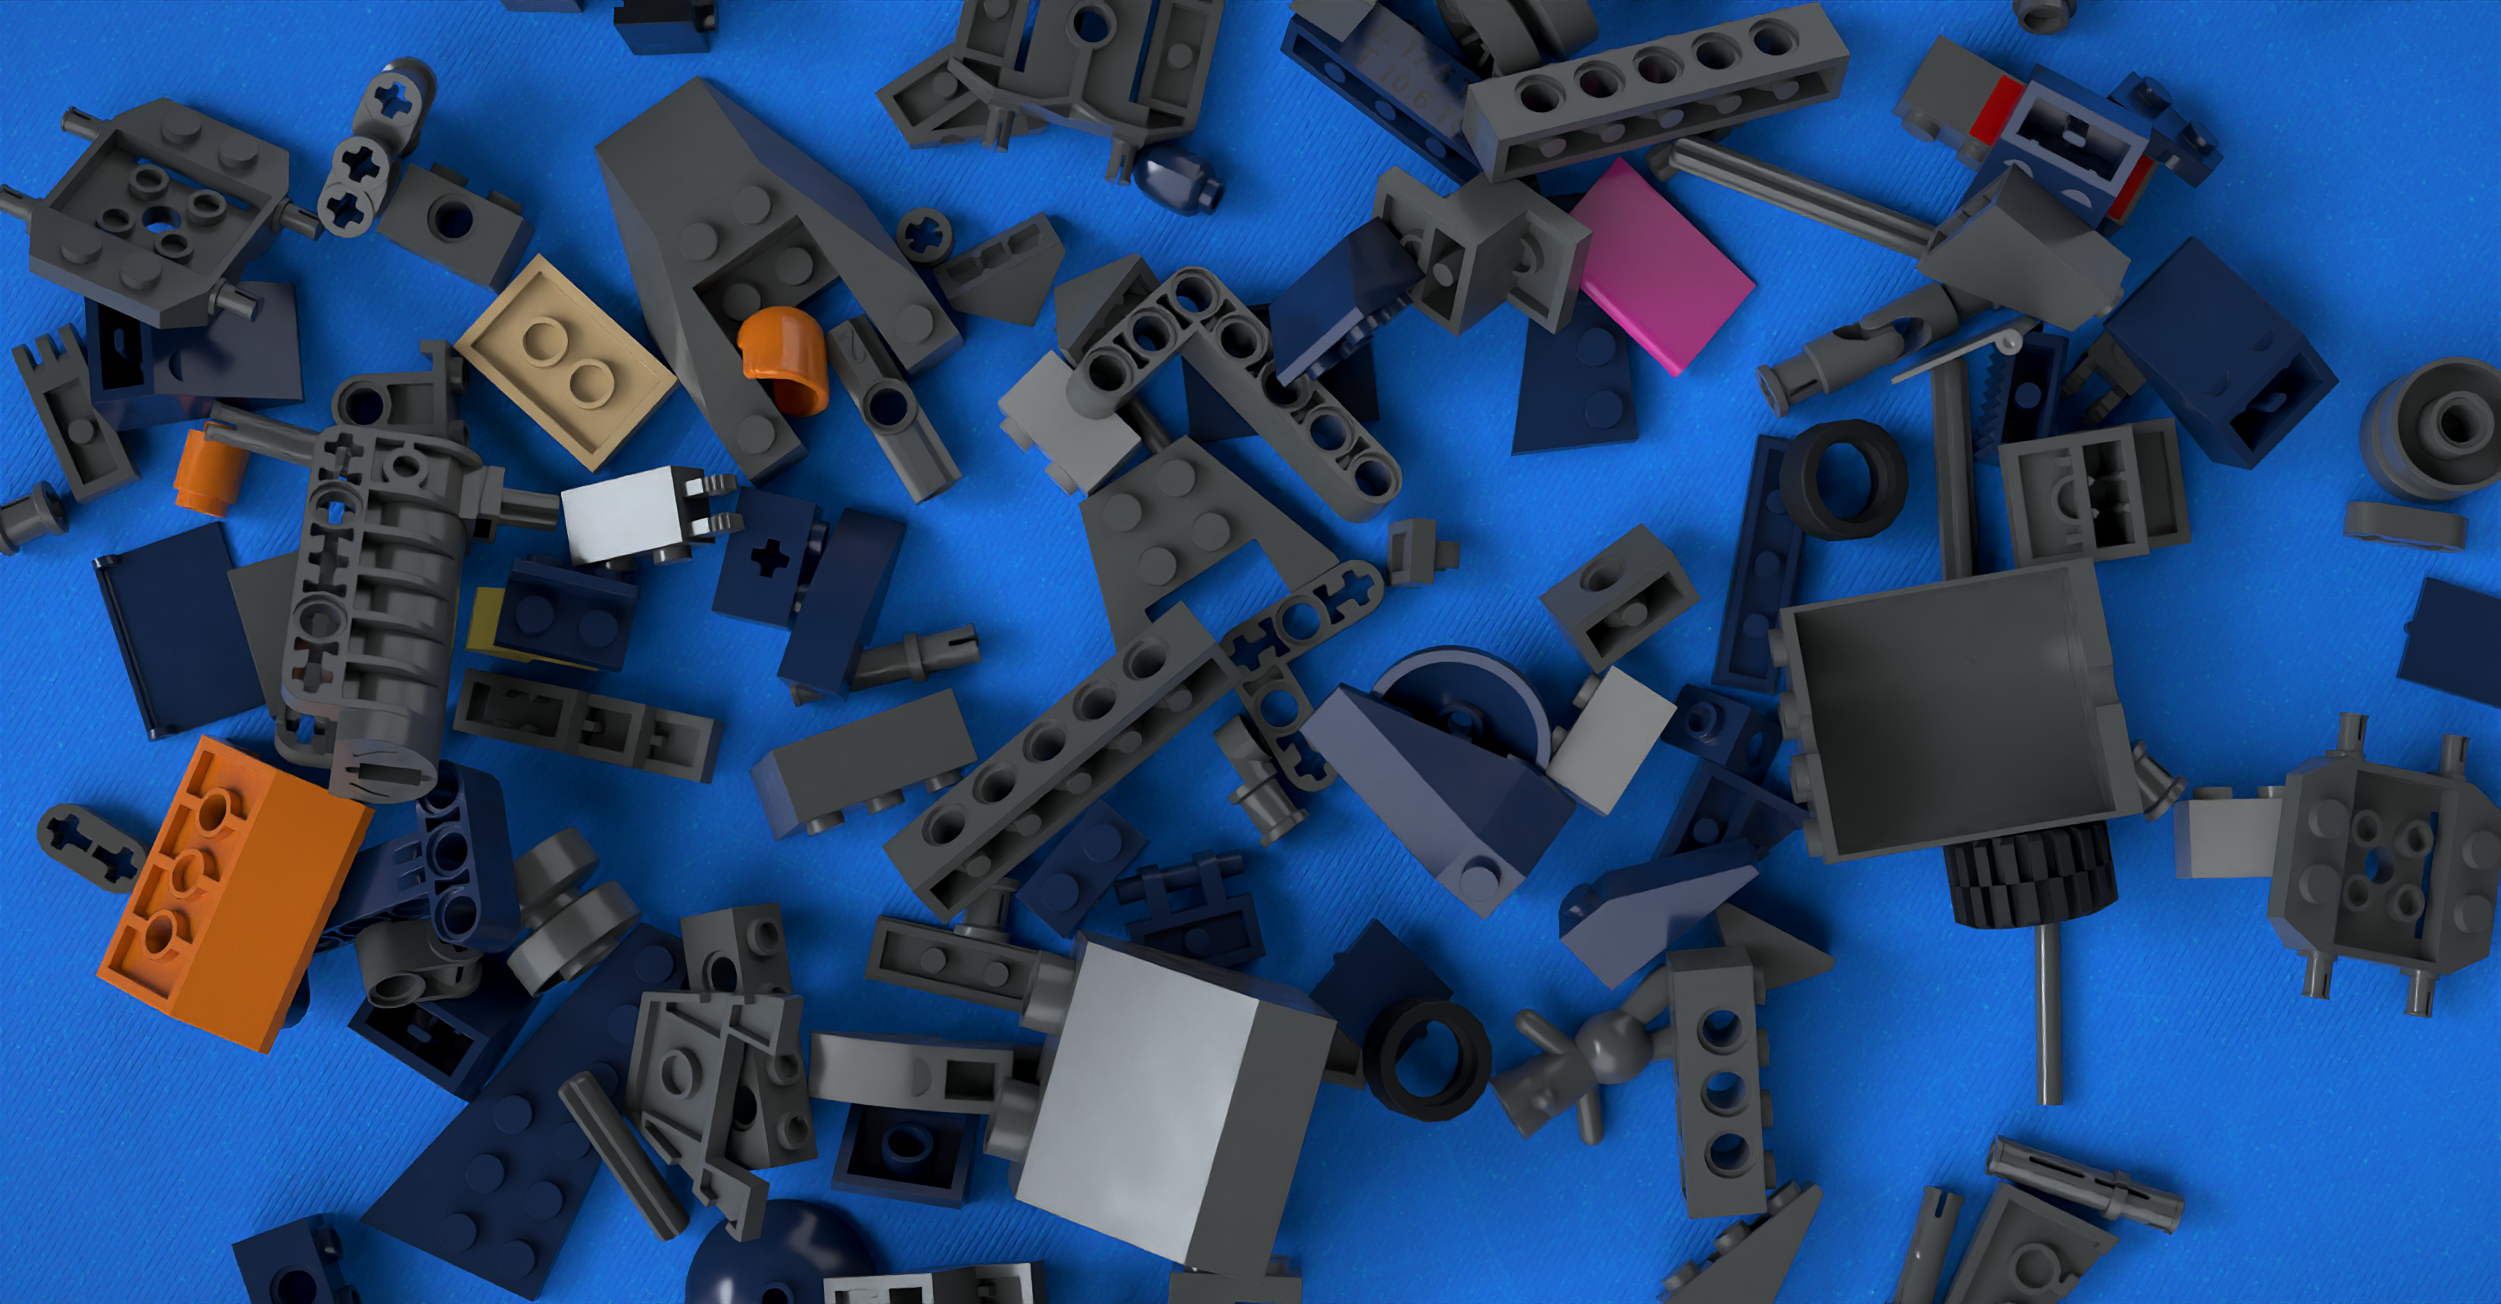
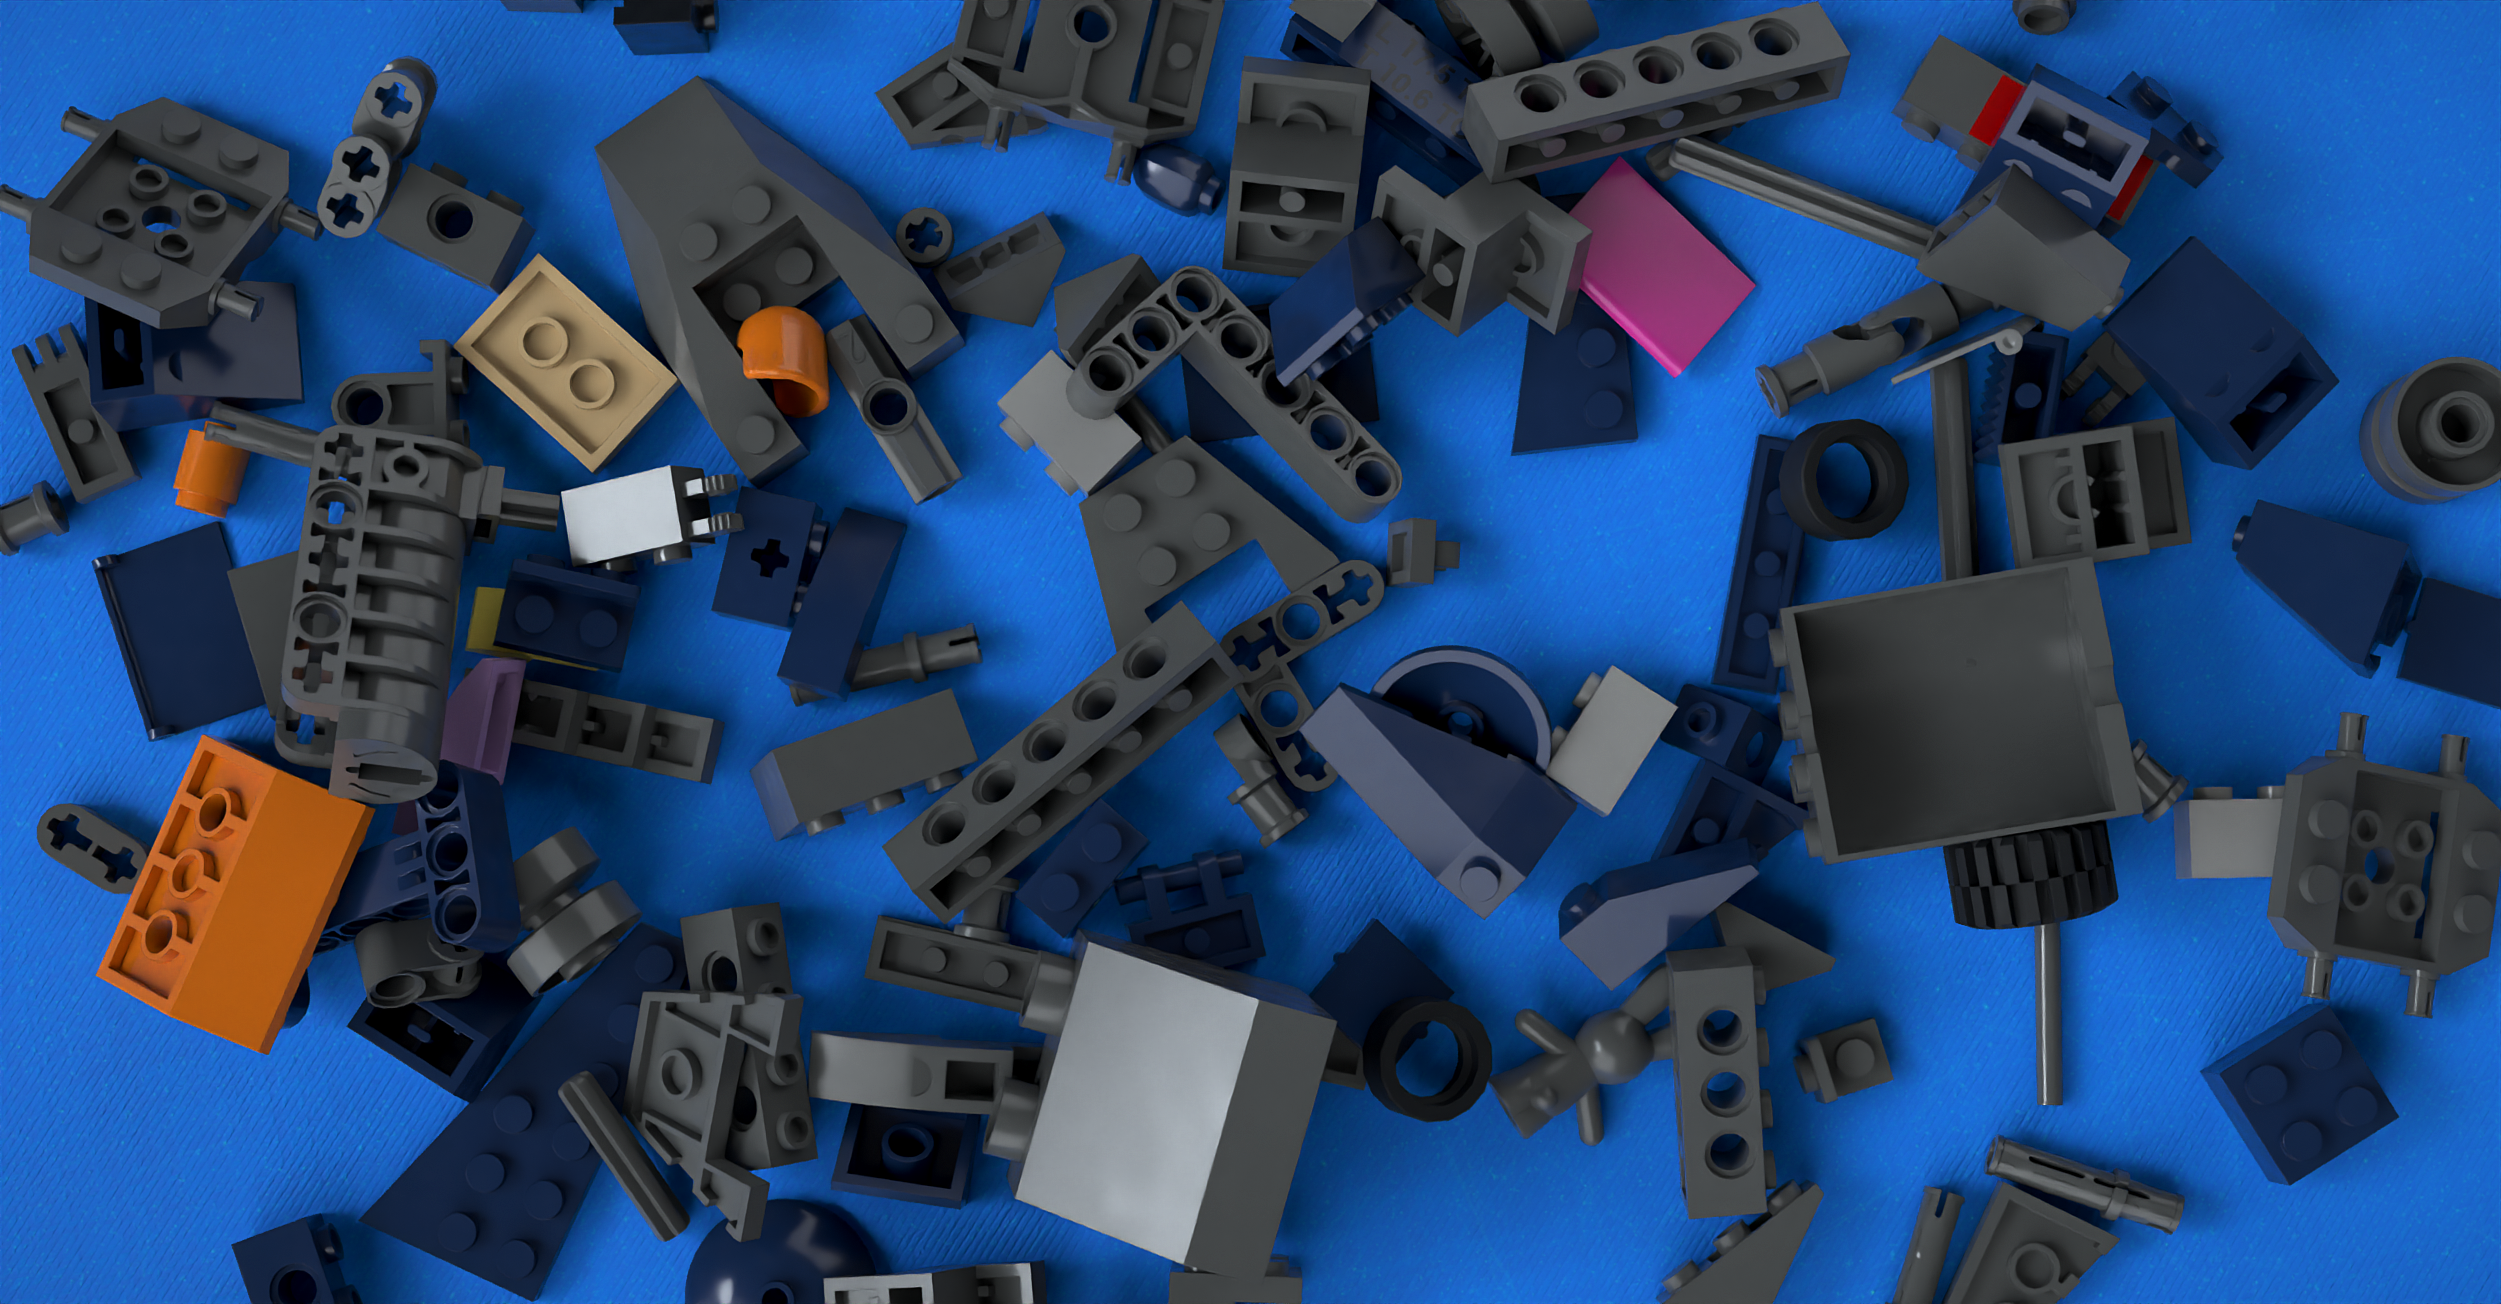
(477, 725): none -> lavender slope
(1294, 164): none -> dark grey bracket
(1619, 598): dark grey brick -> none
(1842, 1061): none -> dark grey bracket
(2299, 1094): none -> dark blue brick
(2331, 578): none -> dark blue slope
(2405, 527): dark grey beam -> none

